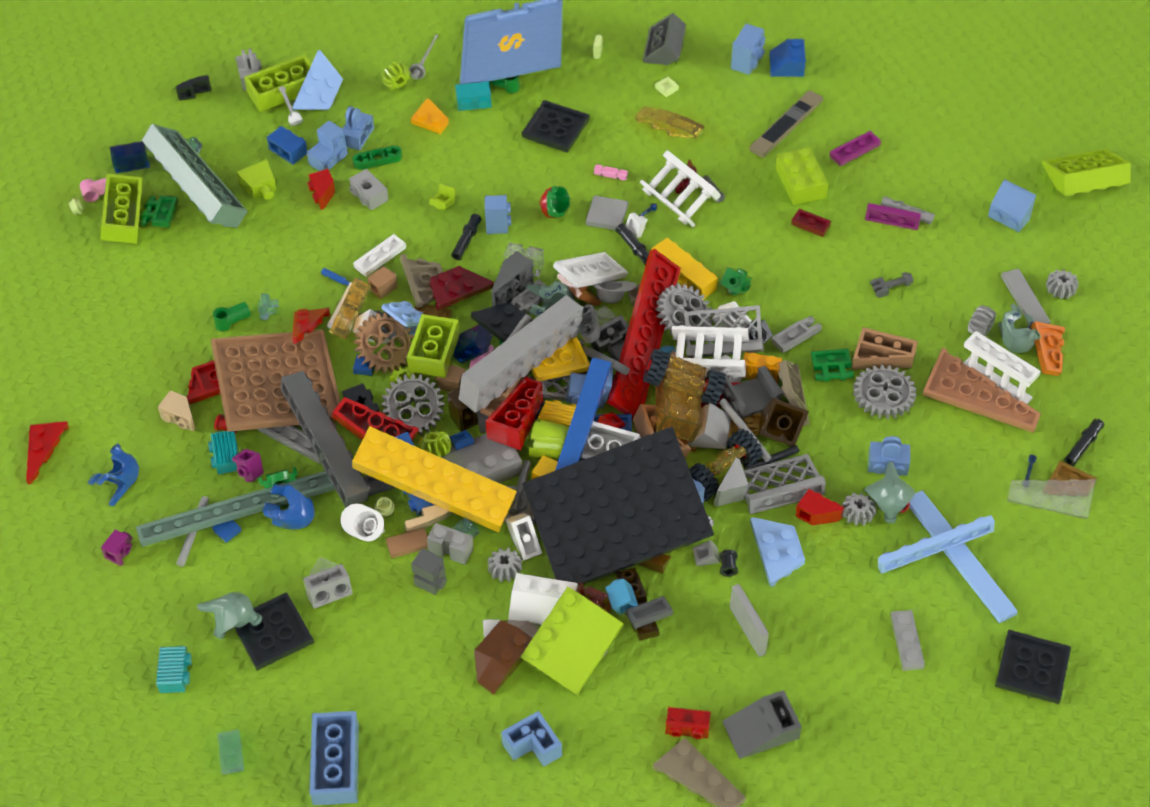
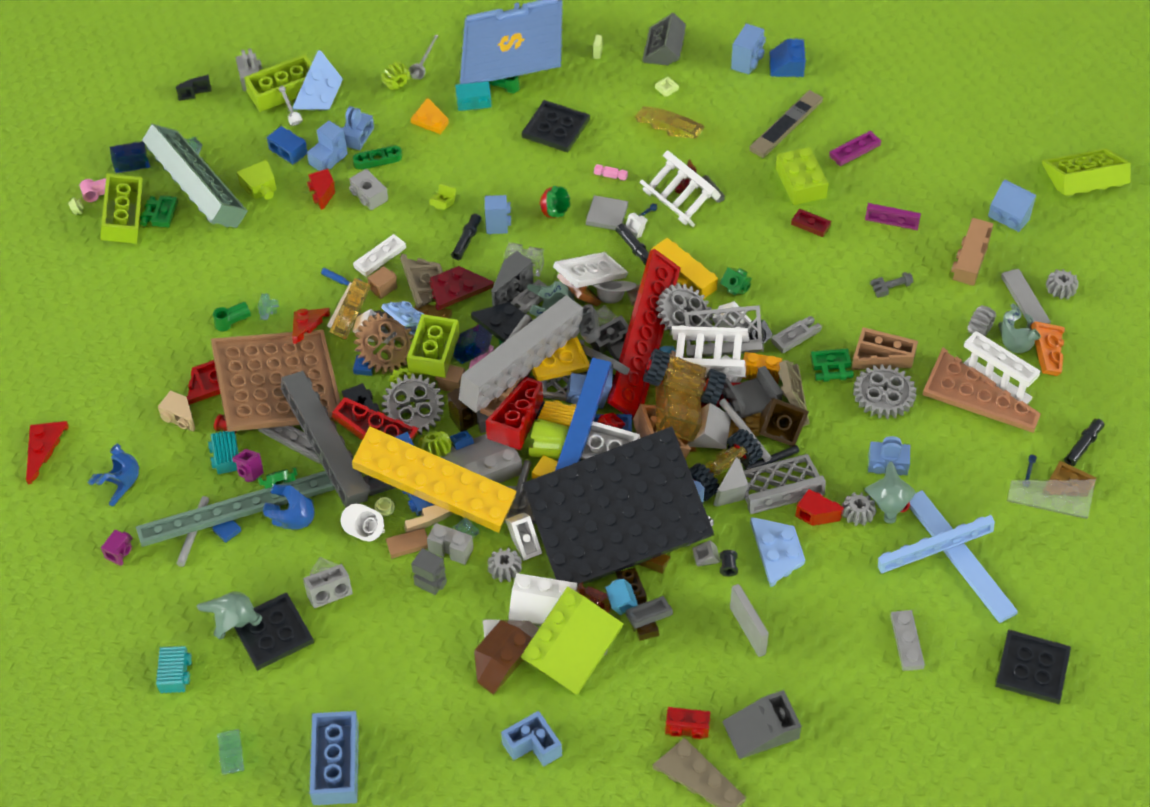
(926, 217): light grey pin -> none
(973, 251): none -> medium nougat wedge

